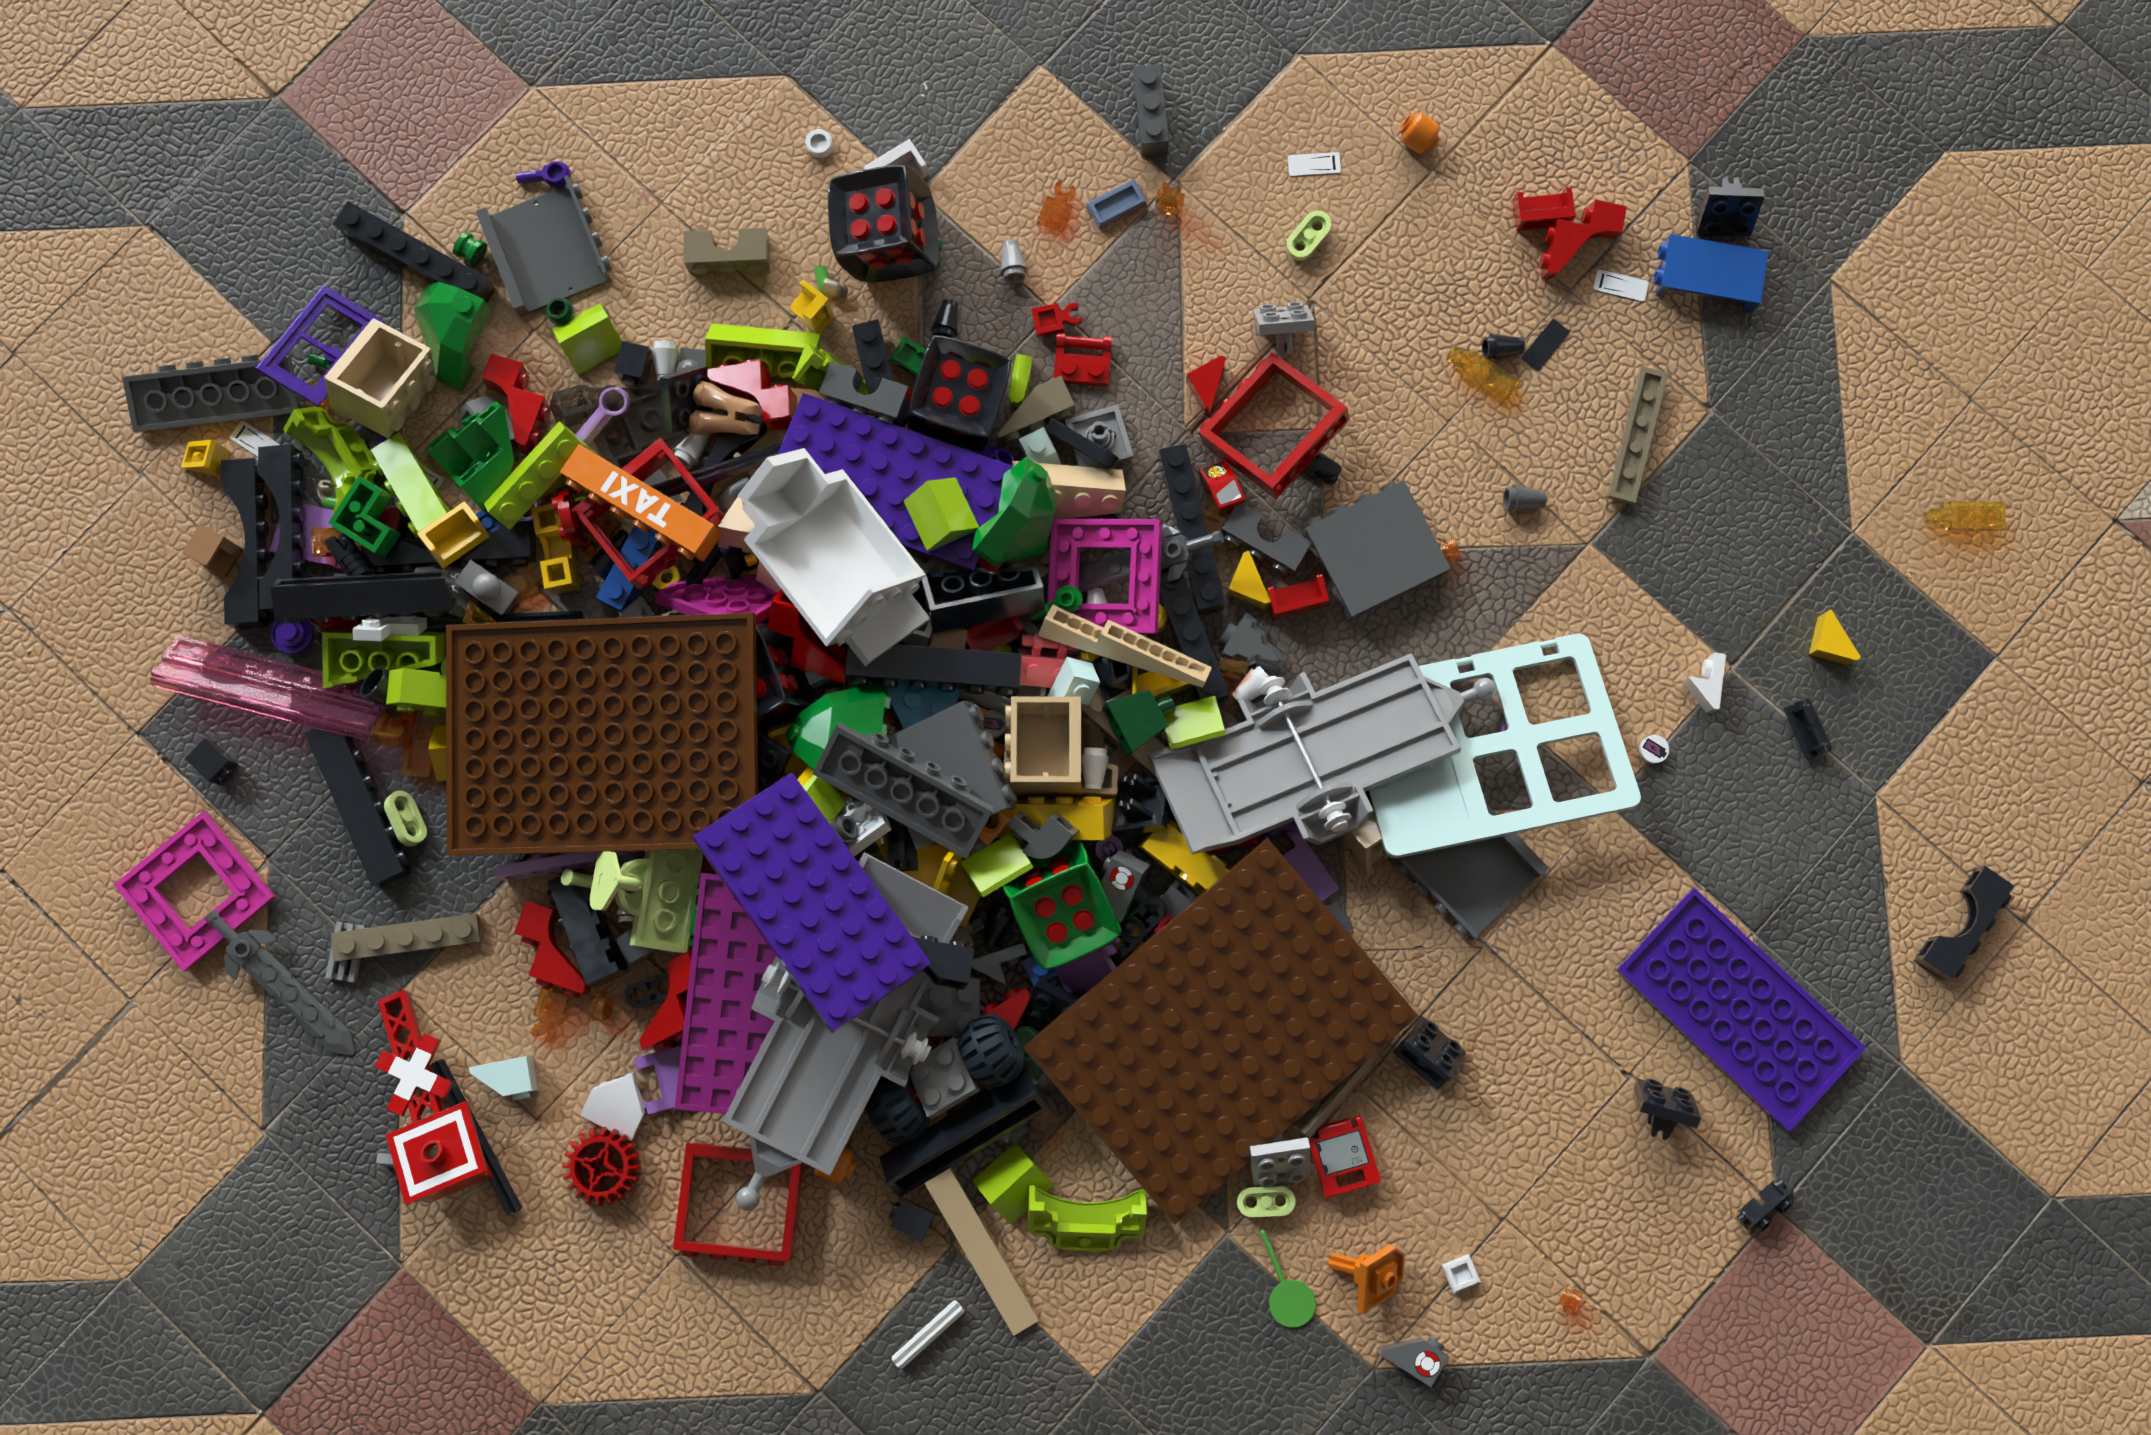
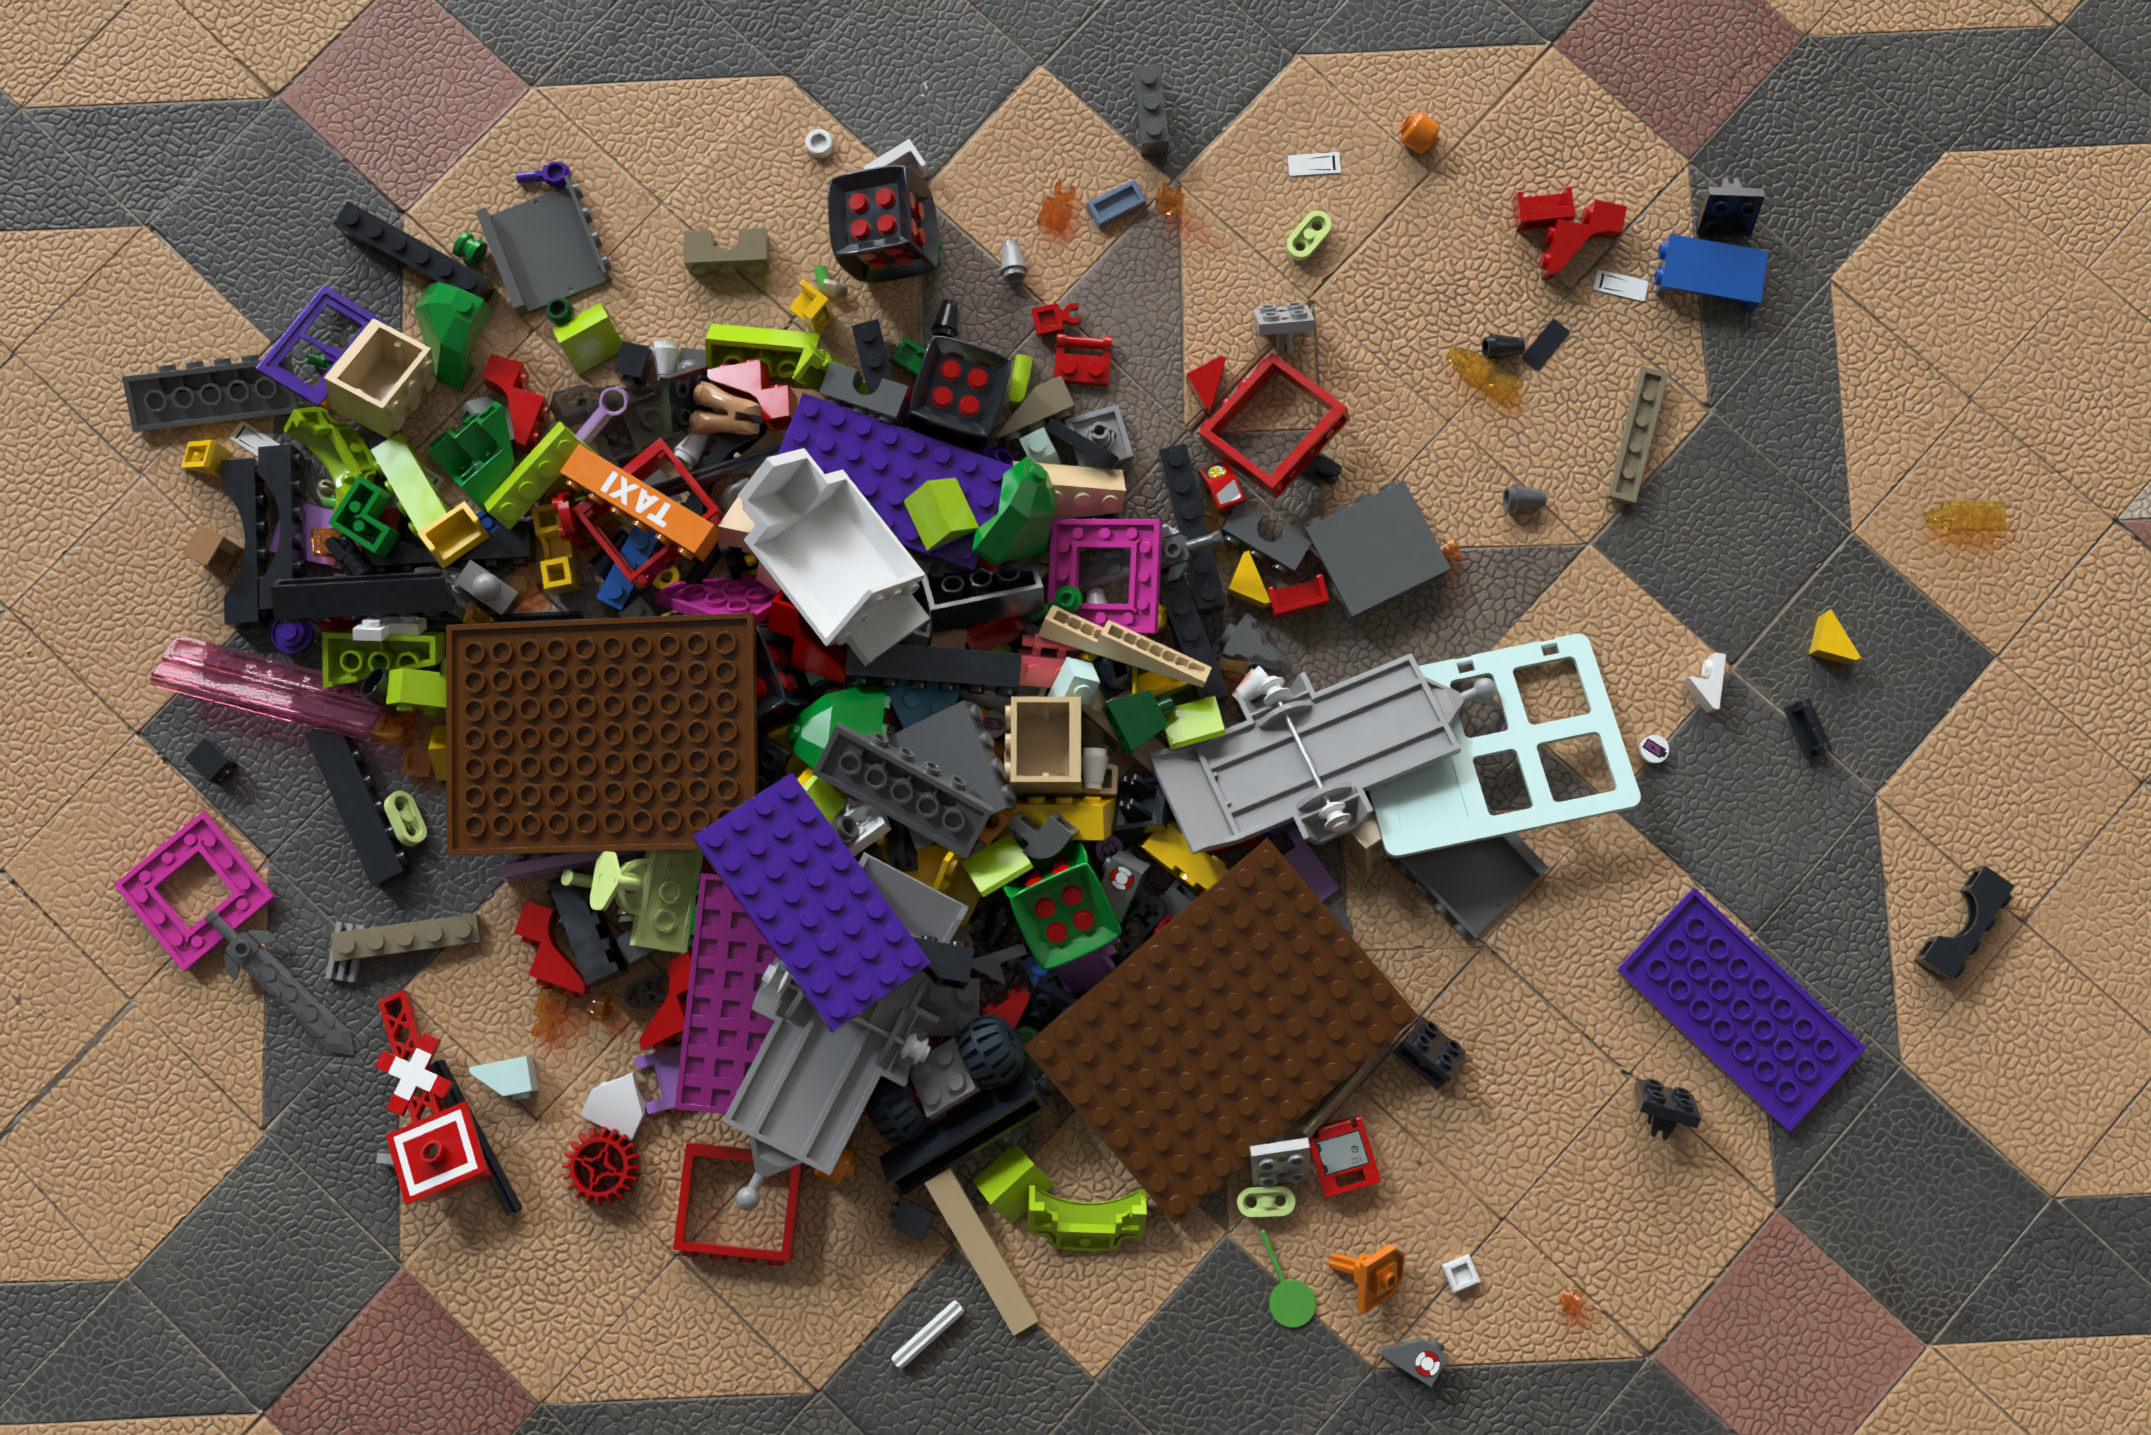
(1759, 1215): black hinge -> none

